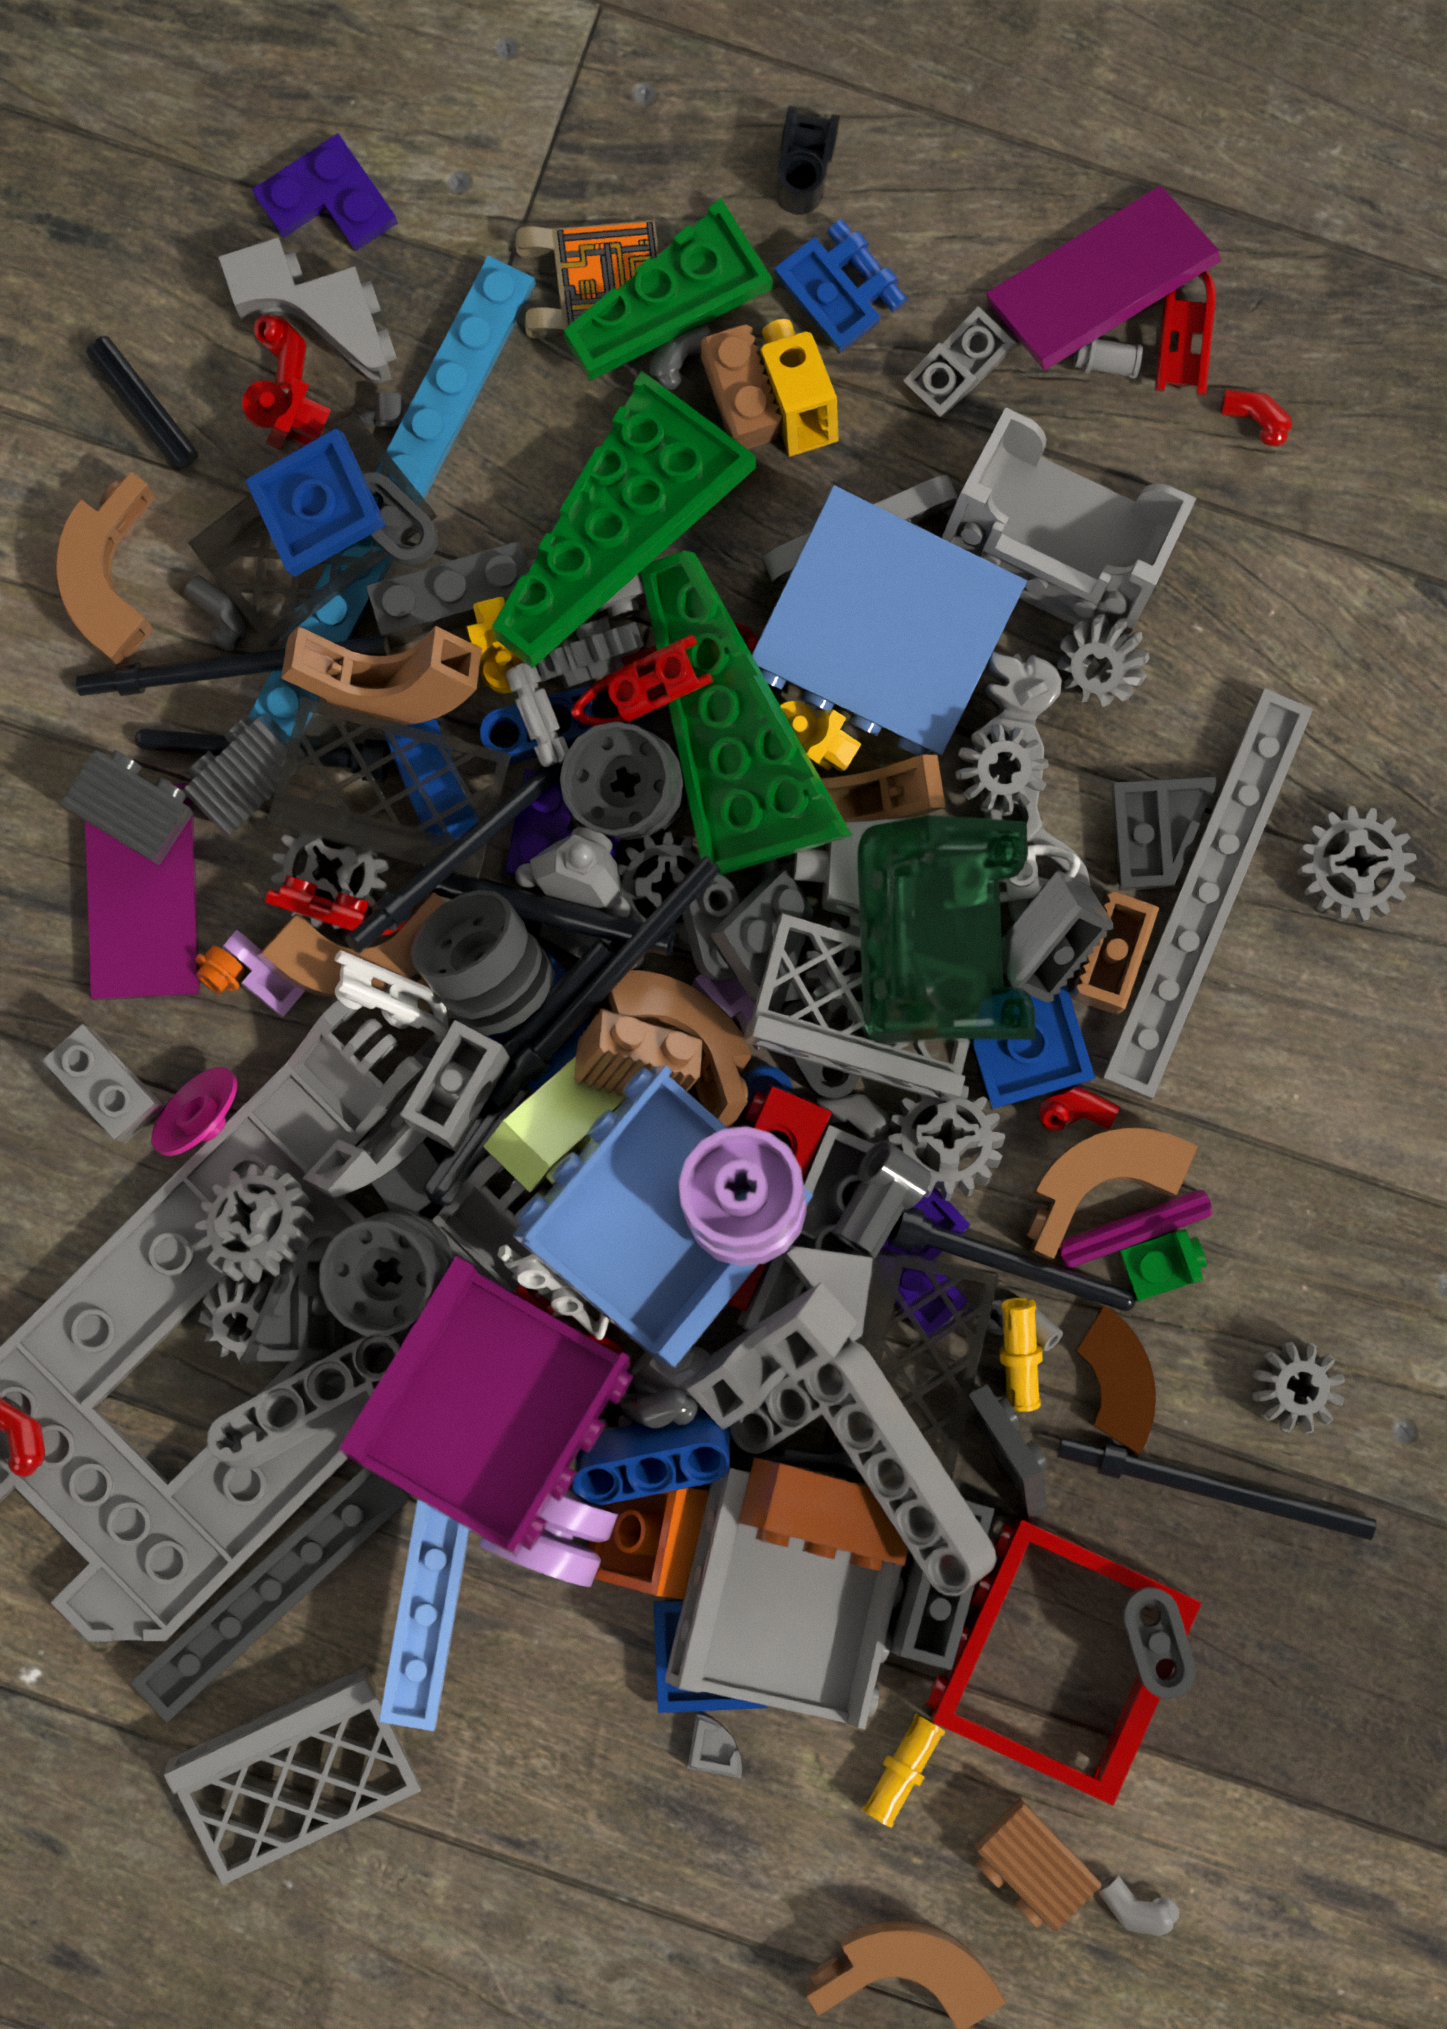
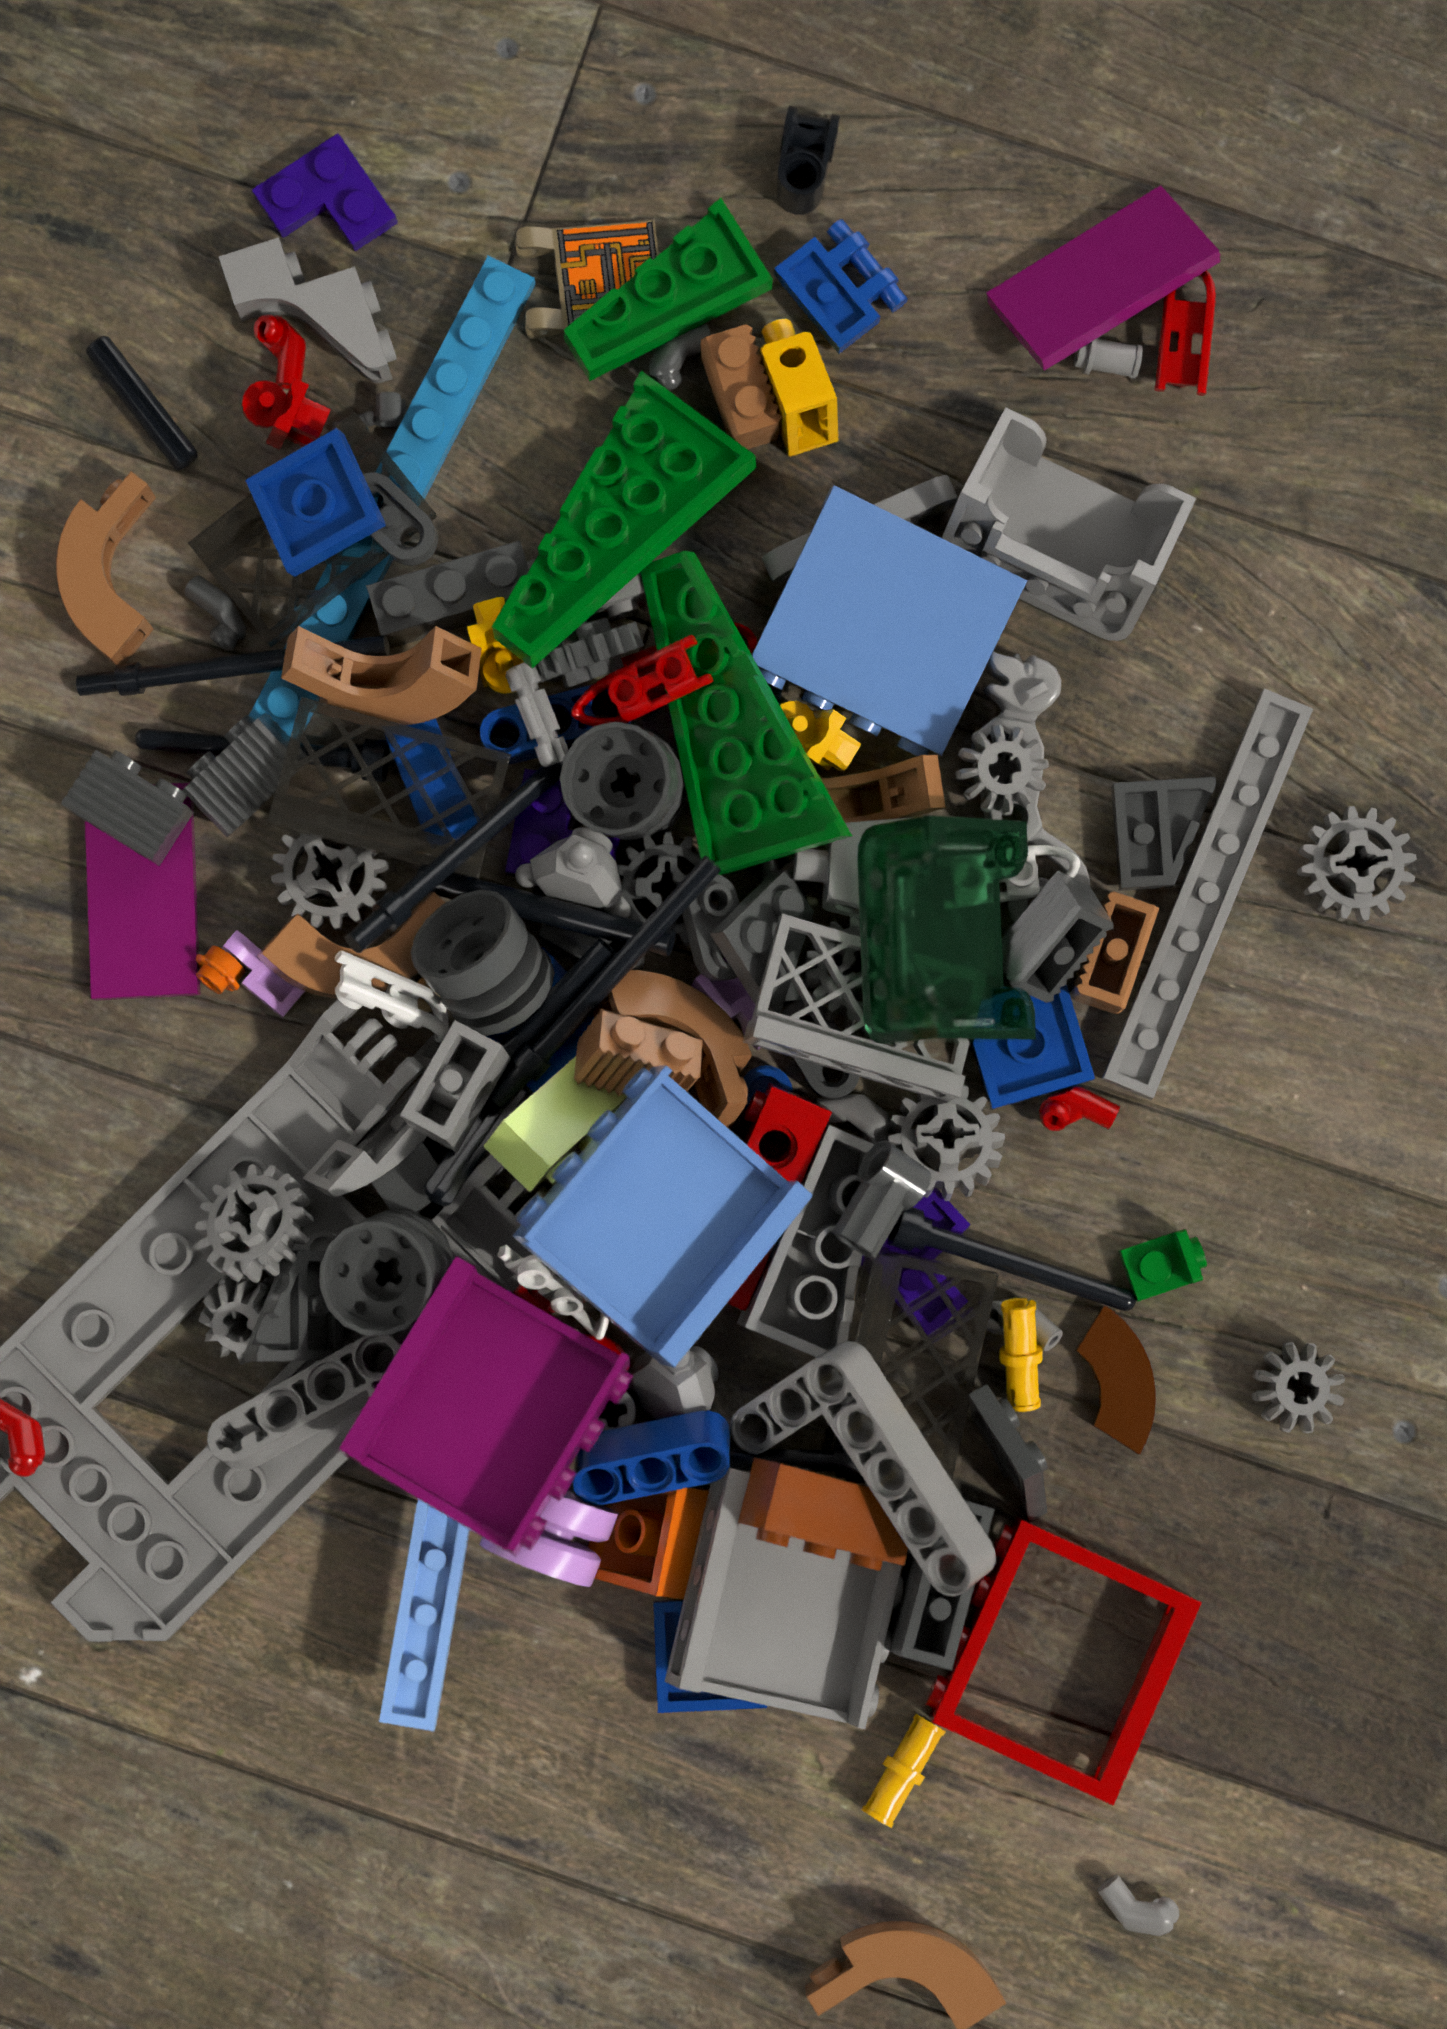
(103, 1084): light grey brick -> none
(195, 1112): dark pink dish -> none
(263, 1738): light grey fence -> none
(268, 1592): dark grey plate -> none
(299, 896): red piece -> none
(659, 1408): dark grey arm -> none
(714, 1748): light grey tile -> none
(736, 1164): lavender wheel -> none
(784, 1344): light grey arch -> none
(842, 1273): light grey slope -> none
(960, 362): light grey slope -> none
(1036, 1866): medium nougat brick -> none
(1106, 678): light grey gear -> none
(1114, 1460): black bar -> none
(1126, 1154): medium nougat arch -> none
(1135, 1228): magenta axle -> none
(1158, 1641): dark grey plate -> none
(1263, 410): red arm -> none

